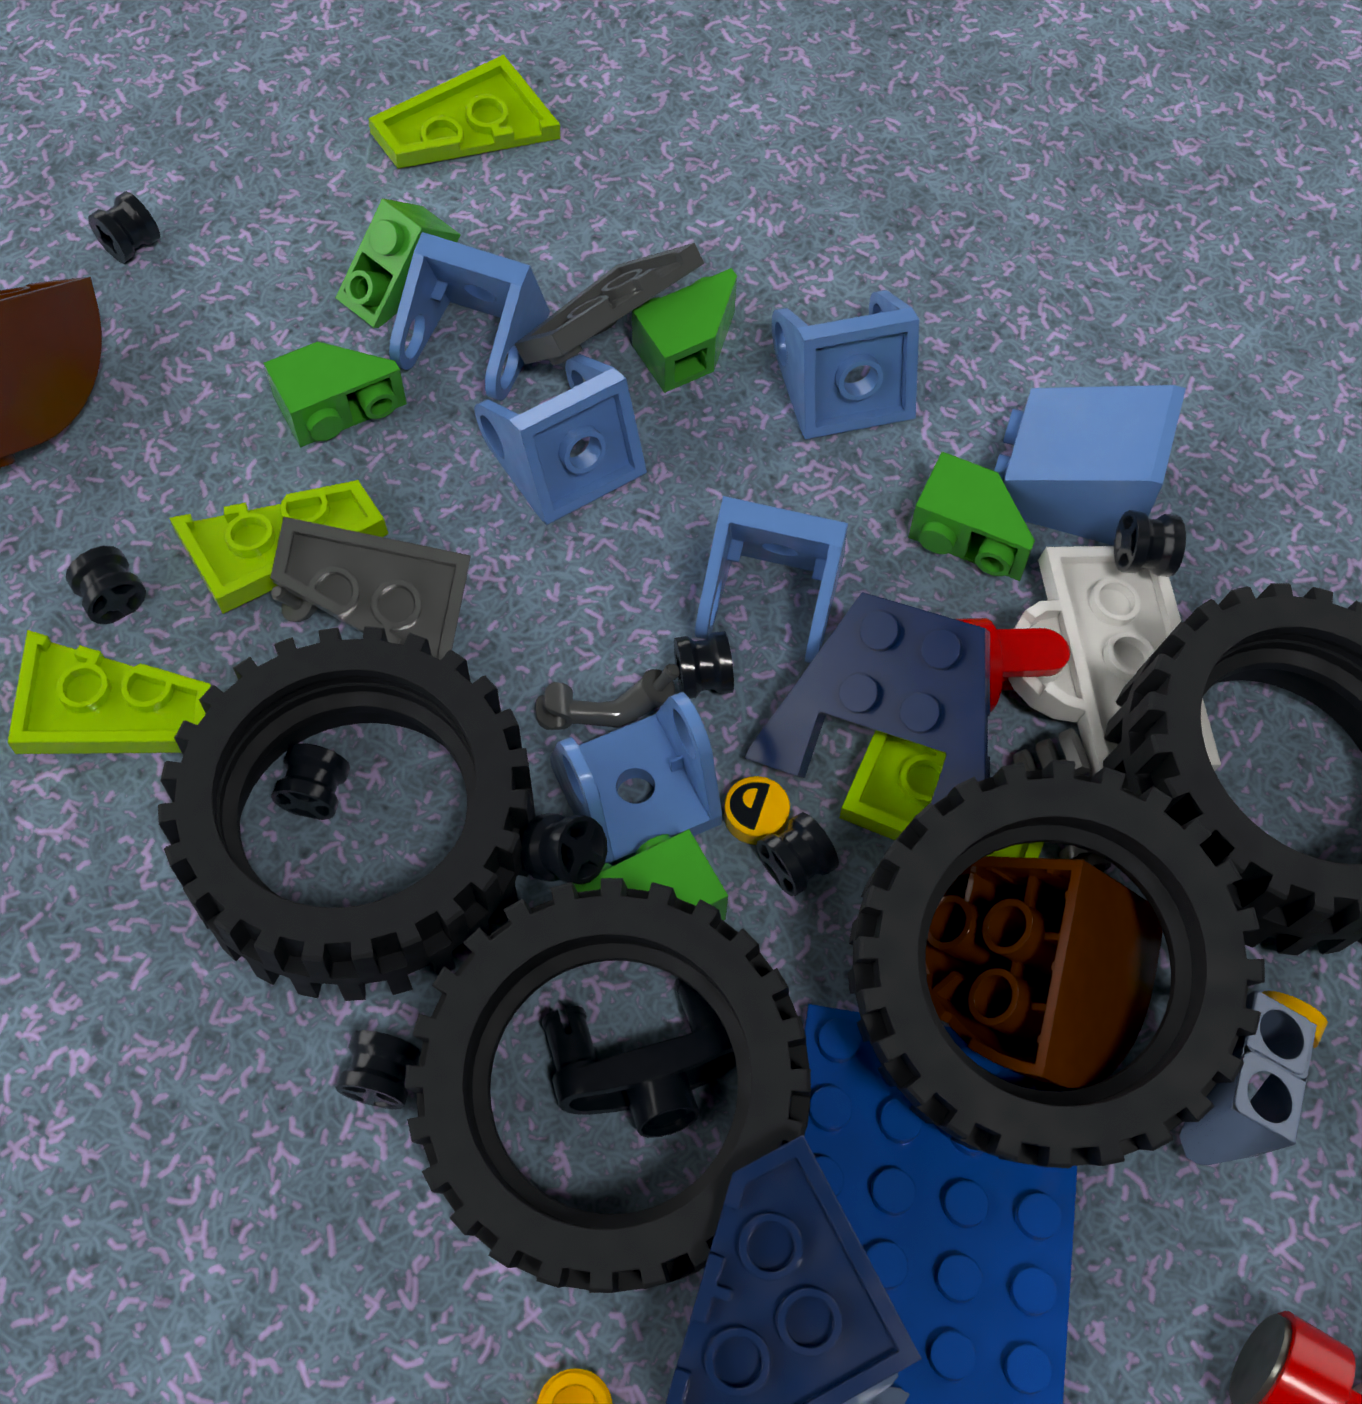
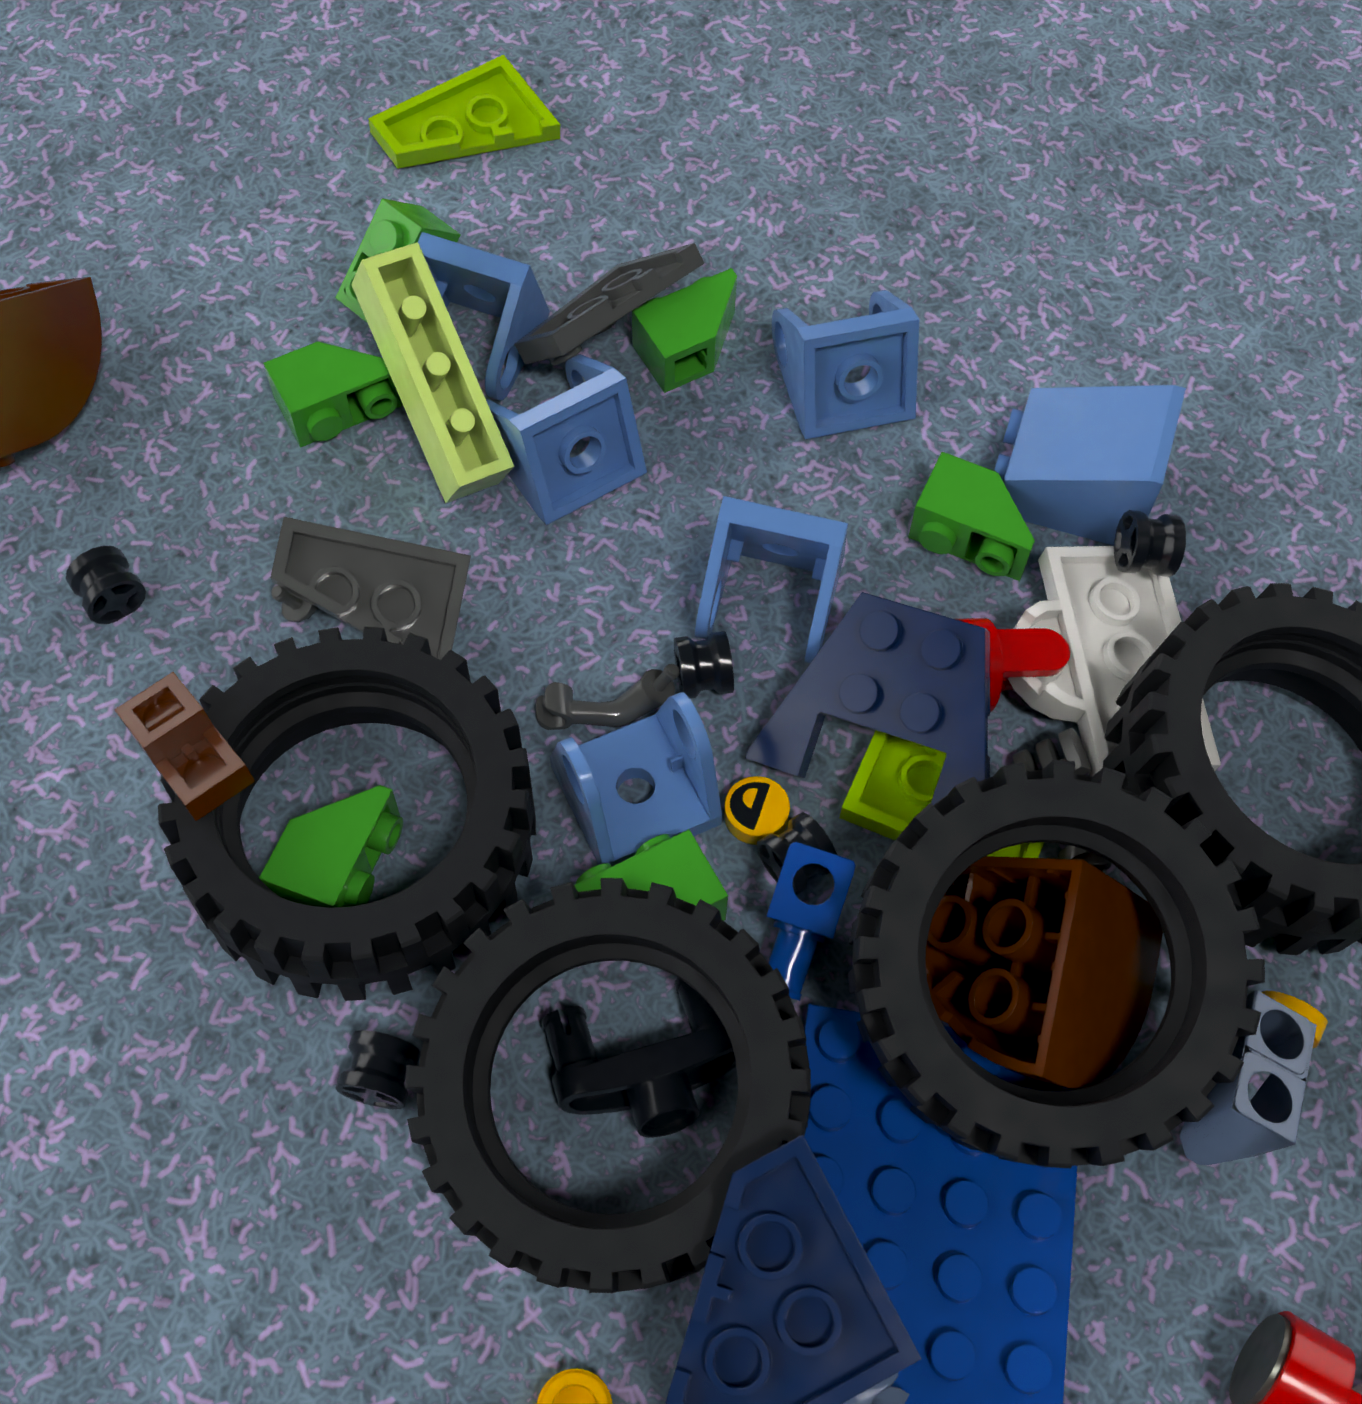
(97, 705): lime wing -> none
(124, 227): black wheel -> none
(184, 746): none -> reddish brown slope
(240, 547): lime wing -> none
(310, 781): black wheel -> none
(331, 851): none -> bright green slope
(431, 372): none -> yellowish green brick
(564, 848): black wheel -> none
(805, 924): none -> blue bracket

